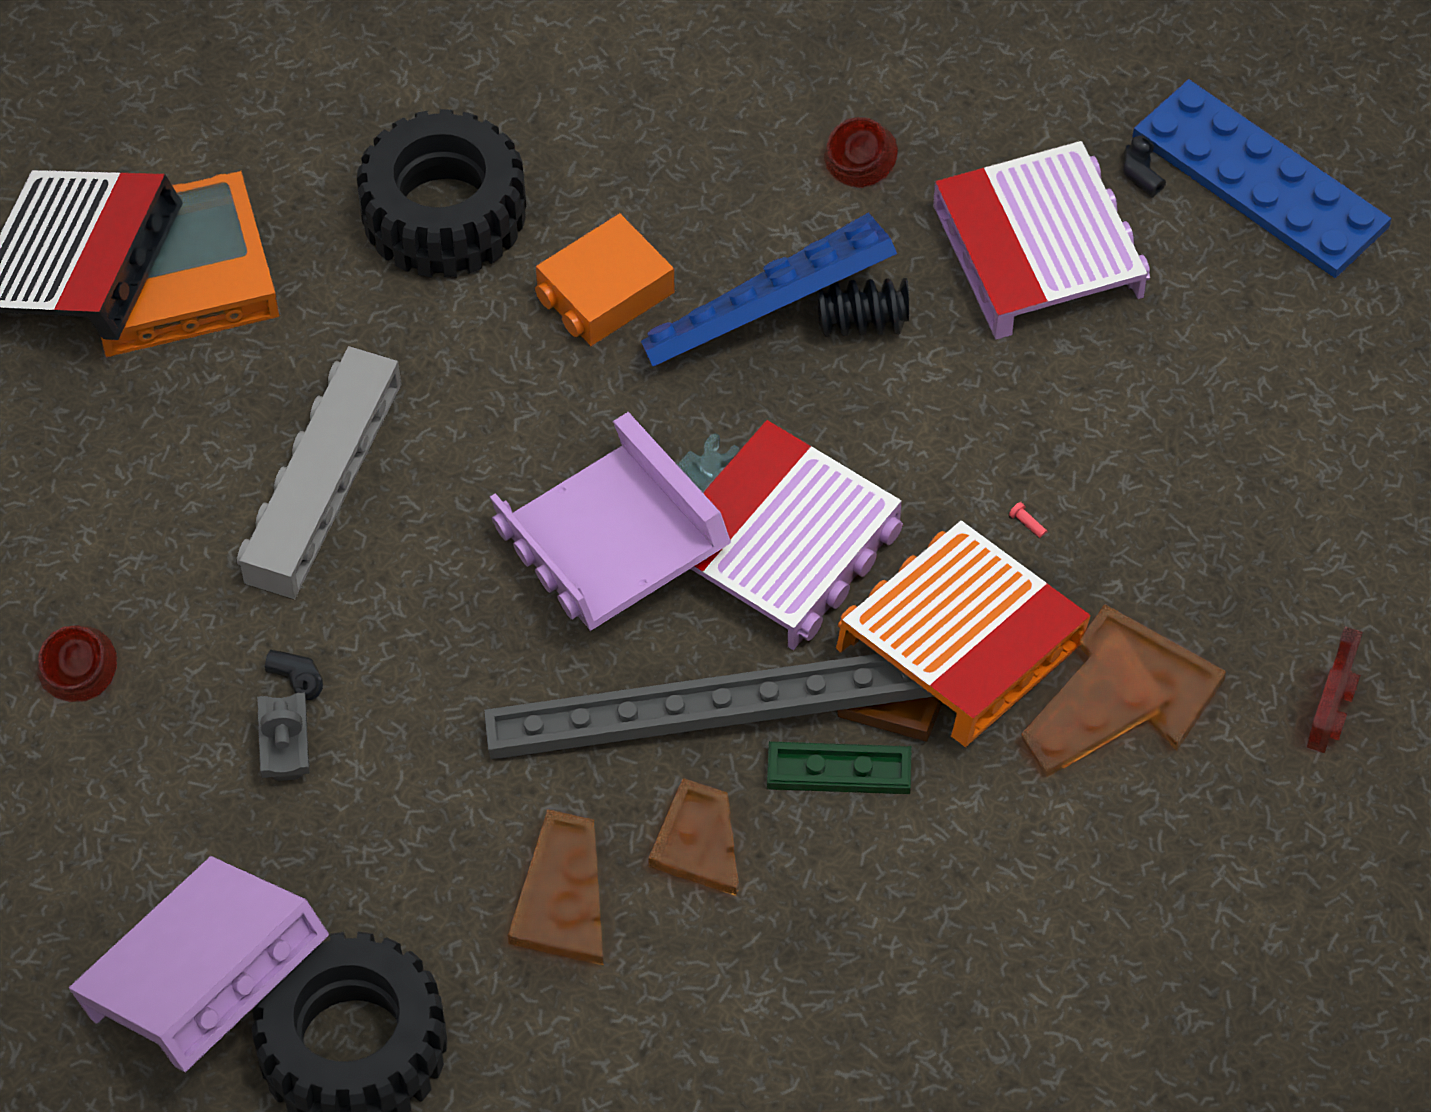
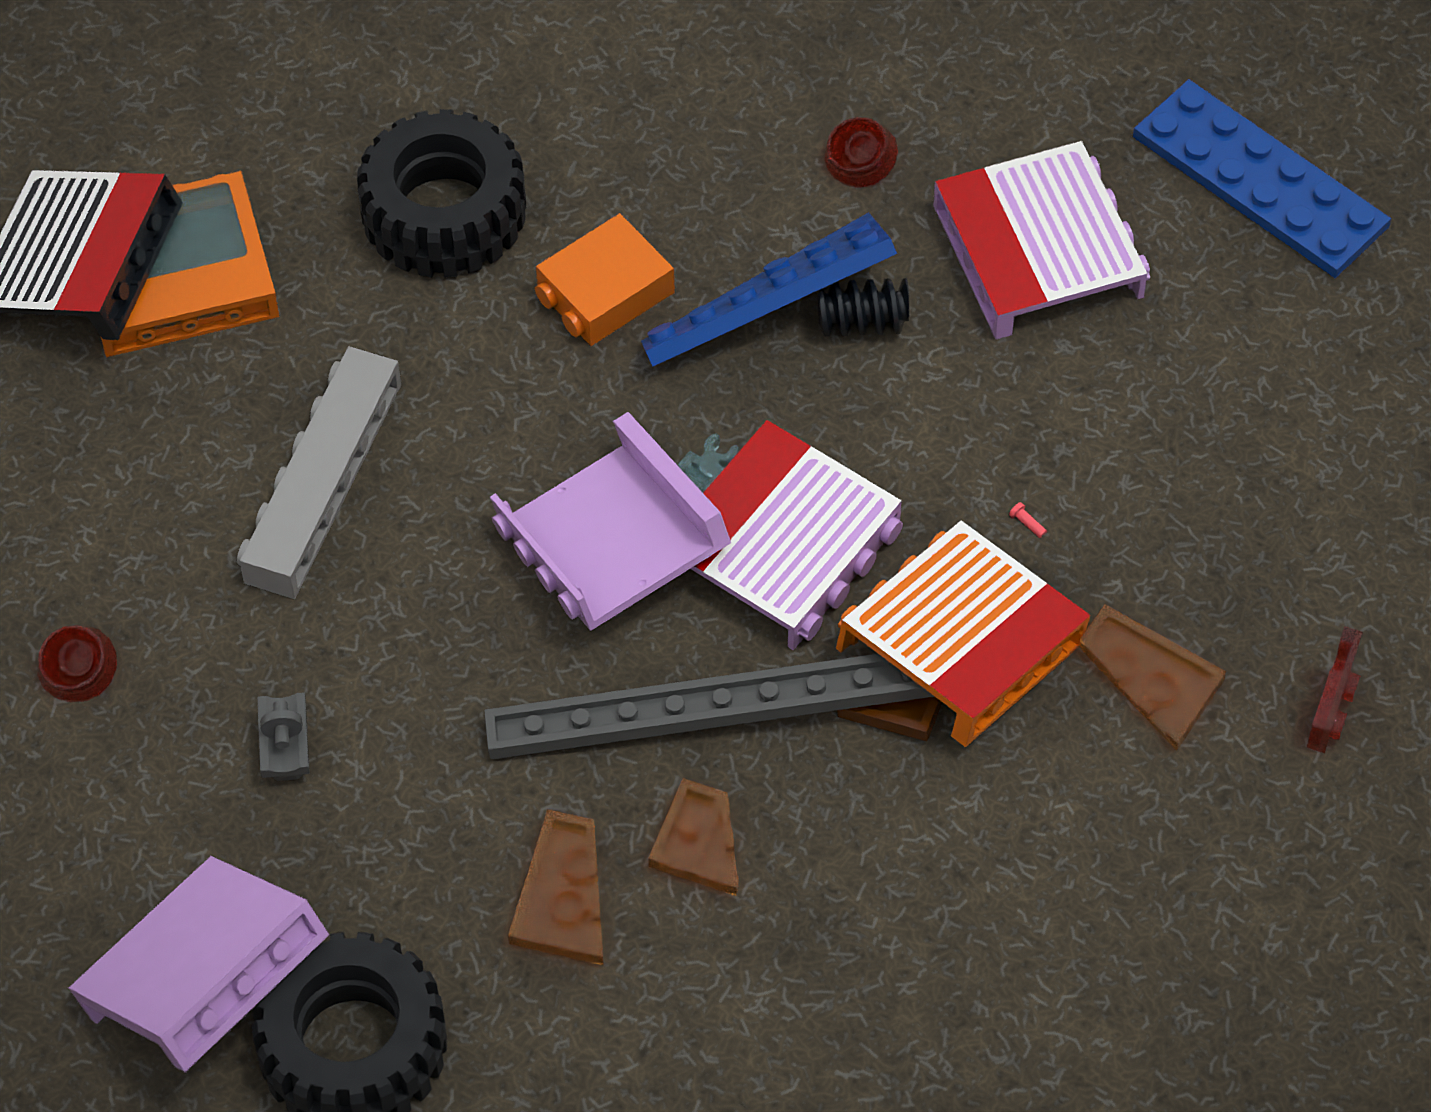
(299, 669): black arm -> none
(839, 767): dark green tile -> none
(1094, 706): clear orange wing -> none
(1137, 166): black arm -> none

